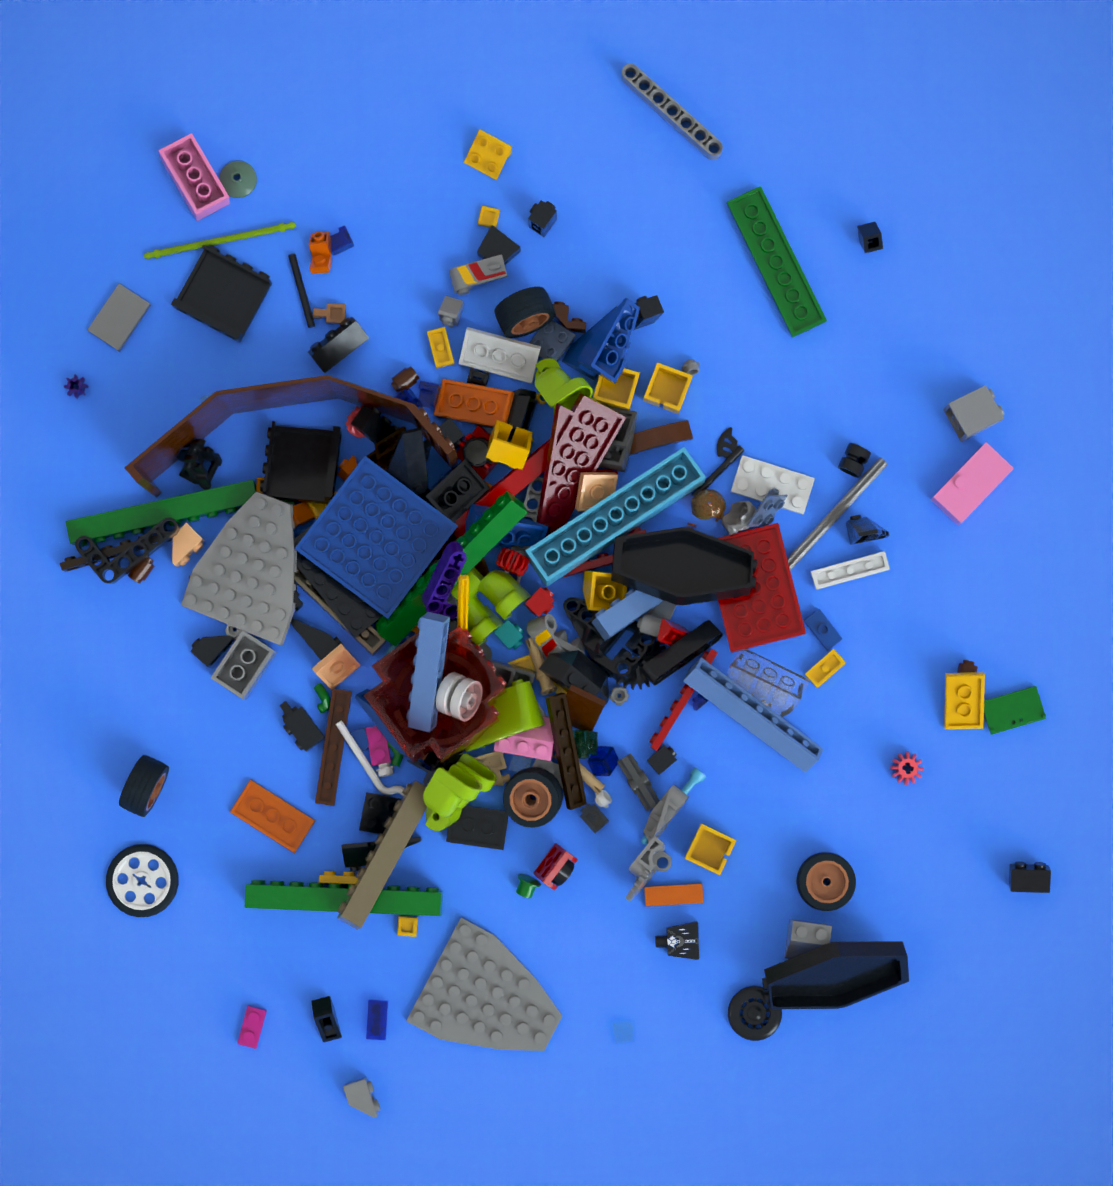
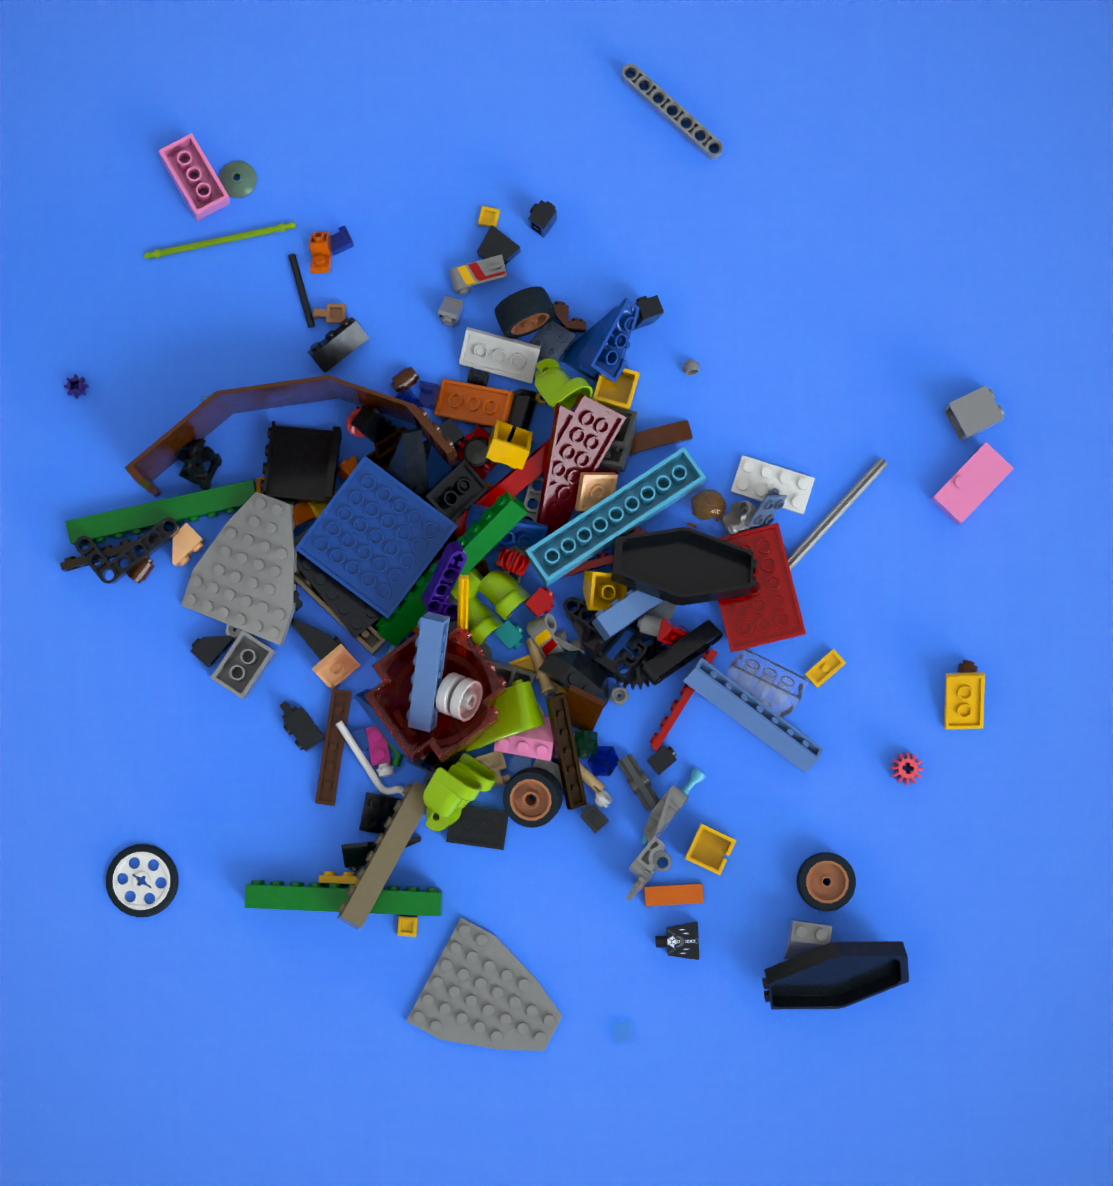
(119, 317): light grey tile -> none
(143, 785): black wheel -> none
(223, 293): black panel -> none
(252, 1027): dark pink plate -> none
(272, 816): orange tile -> none
(324, 697): green arm -> none
(326, 1019): black slope -> none
(360, 1097): light grey slope -> none
(377, 1019): clear blue plate -> none
(440, 347): yellow plate -> none
(488, 154): yellow hinge -> none
(527, 885): green piece -> none
(555, 867): piece -> none
(667, 388): yellow piece -> none
(698, 701): clear blue plate -> none
(730, 457): black piece -> none
(753, 1013): black wheel -> none
(776, 262): green plate -> none
(823, 629): blue plate -> none
(850, 570): white plate -> none
(854, 460): black wheel -> none
(864, 530): wedge -> none
(870, 237): black brick -> none
(1007, 710): green door -> none
(1029, 877): black brick -> none

